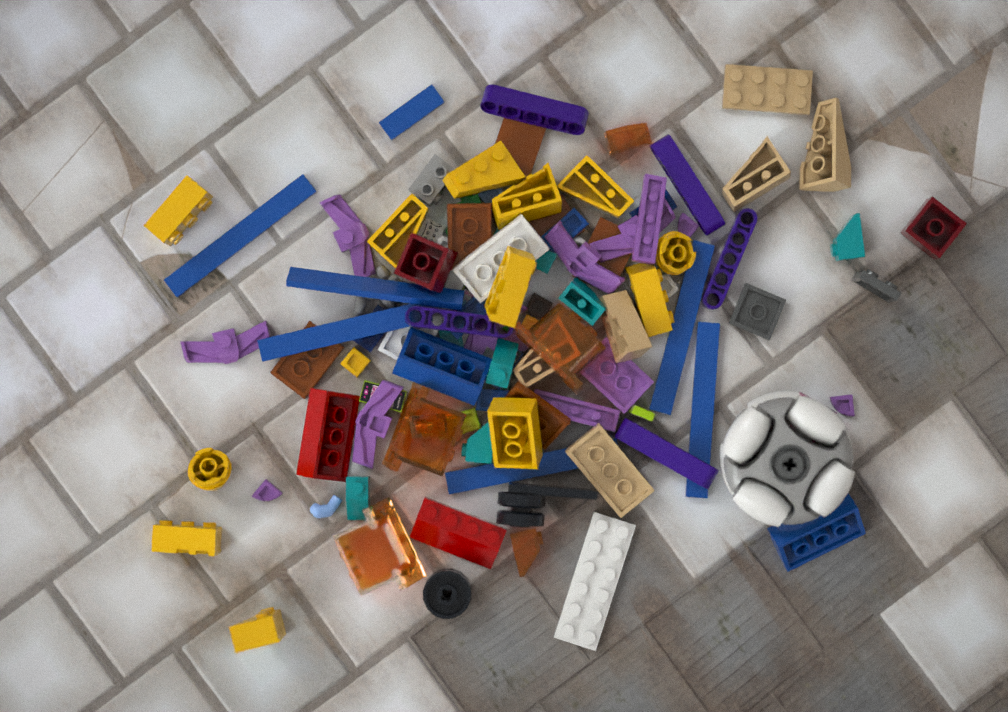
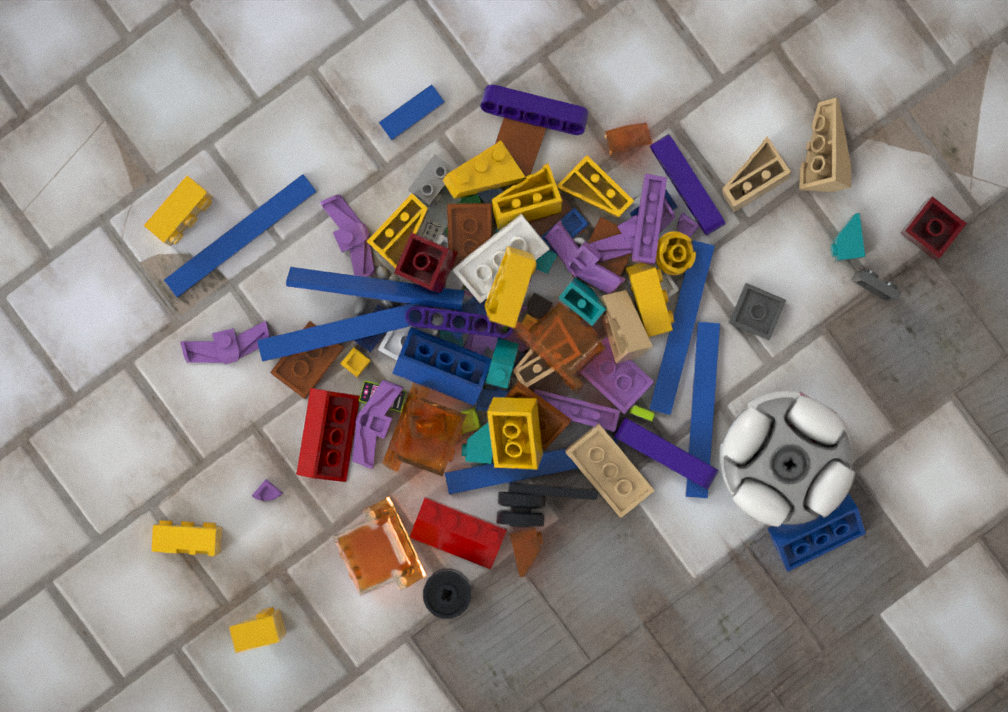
(209, 469): yellow cone -> none
(326, 510): light blue arm -> none
(357, 496): teal slope -> none
(594, 581): white plate -> none
(731, 248): dark purple beam -> none
(767, 89): tan plate -> none
(843, 404): medium lavender tile -> none

